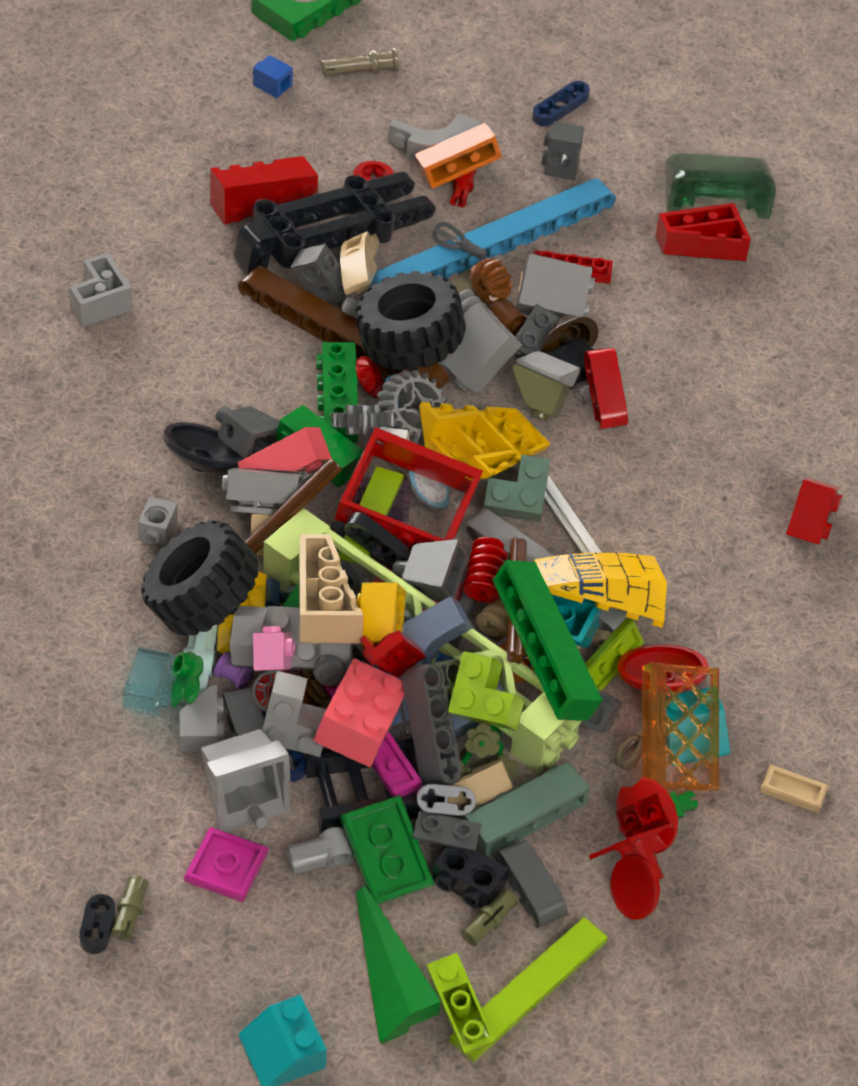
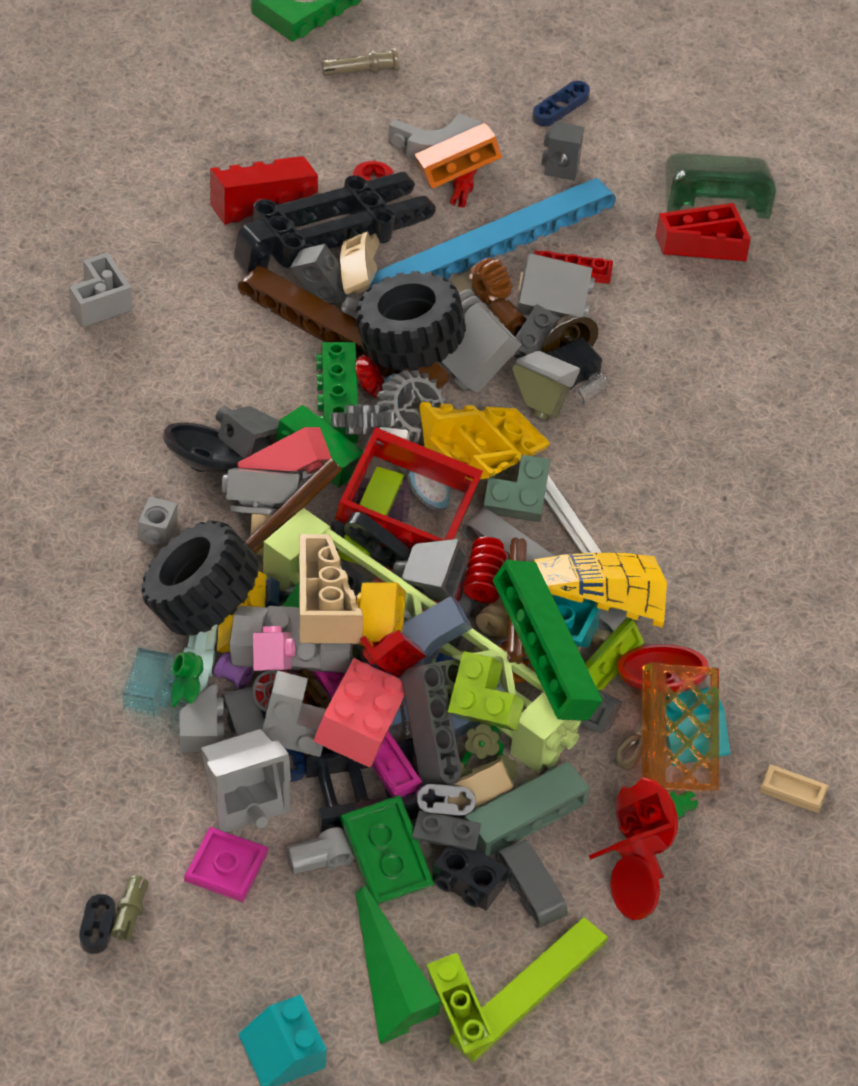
(272, 76): blue brick -> none
(329, 670): dark grey tile -> none
(464, 243): dark grey piece -> none
(488, 918): olive pin -> none
(606, 388): red beam -> none
(812, 511): red brick -> none

